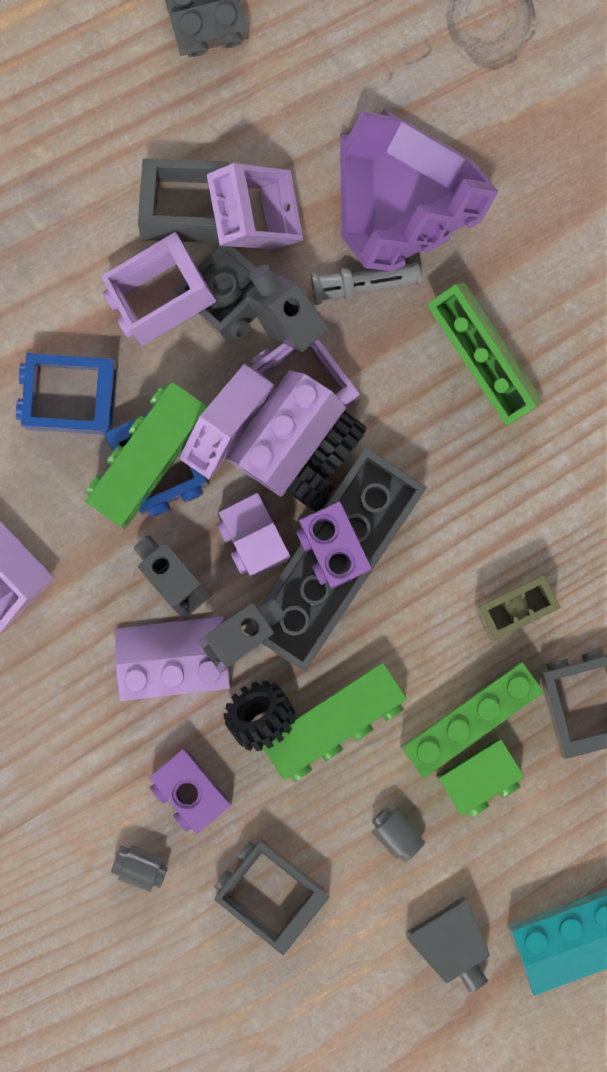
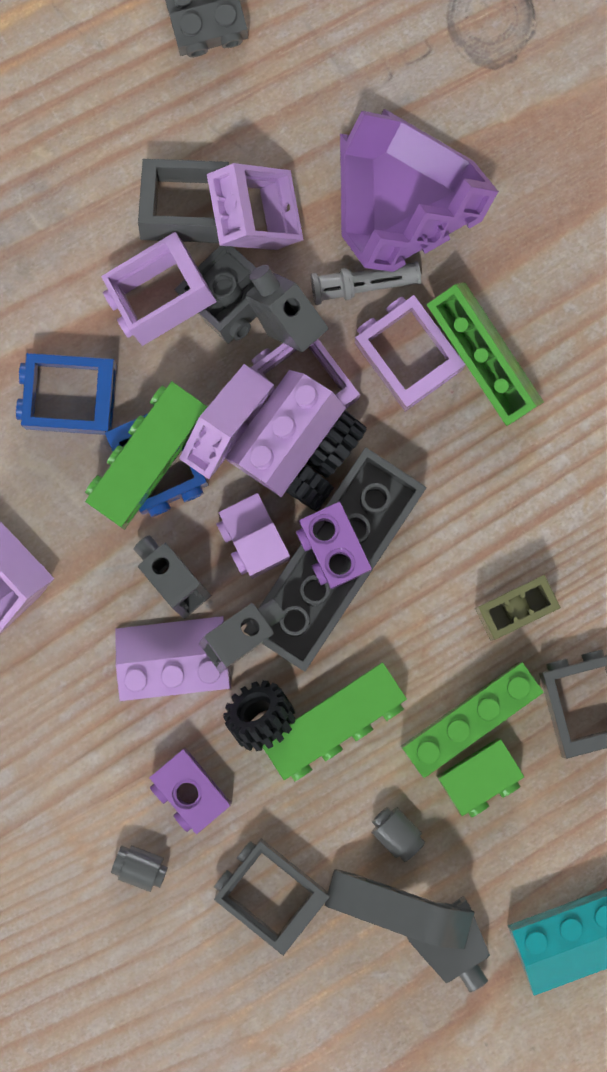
(399, 910): none -> dark grey beam
(431, 381): none -> lavender window

